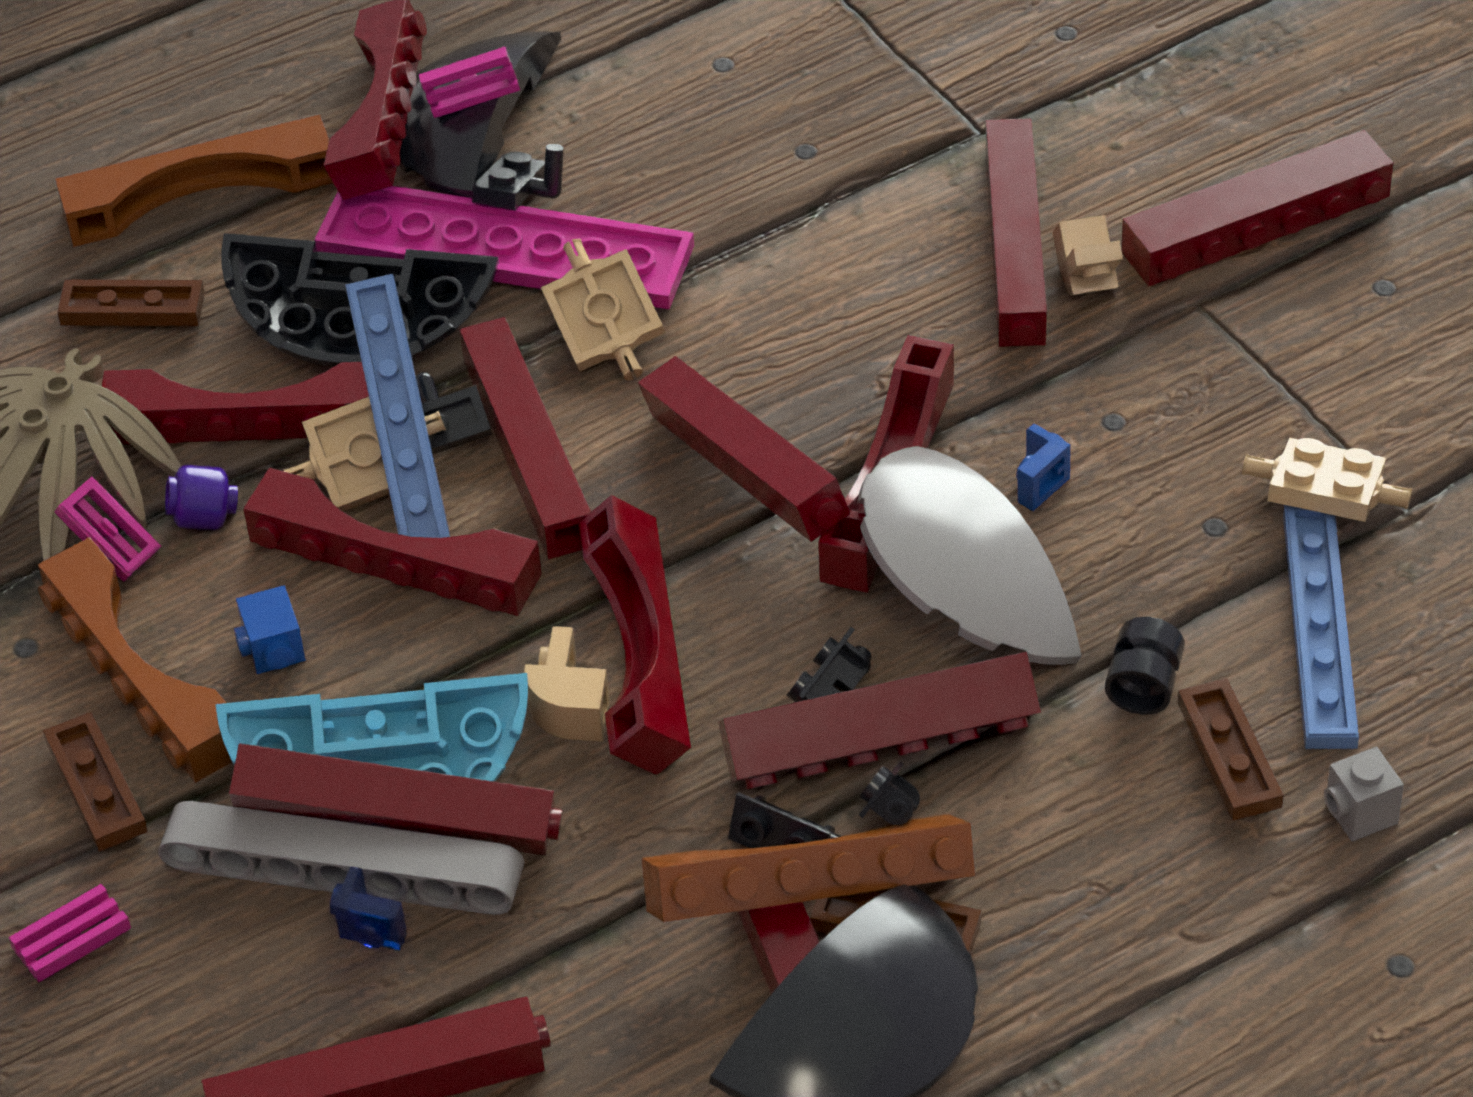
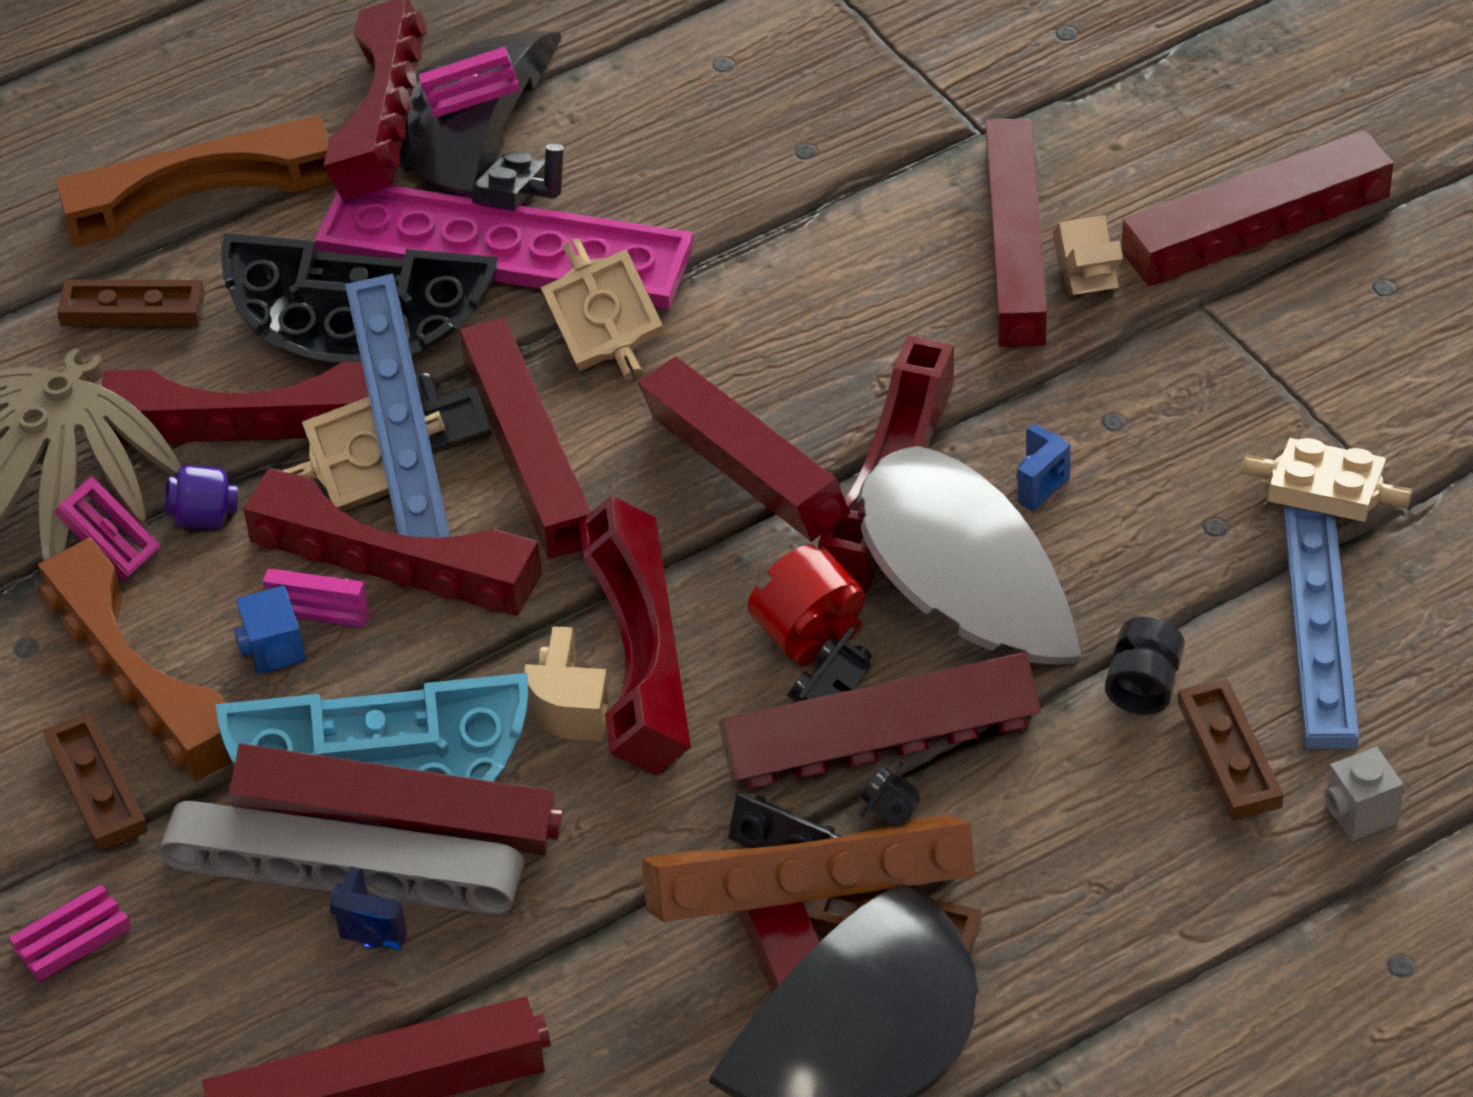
(322, 597): none -> dark pink tile
(807, 603): none -> red brick

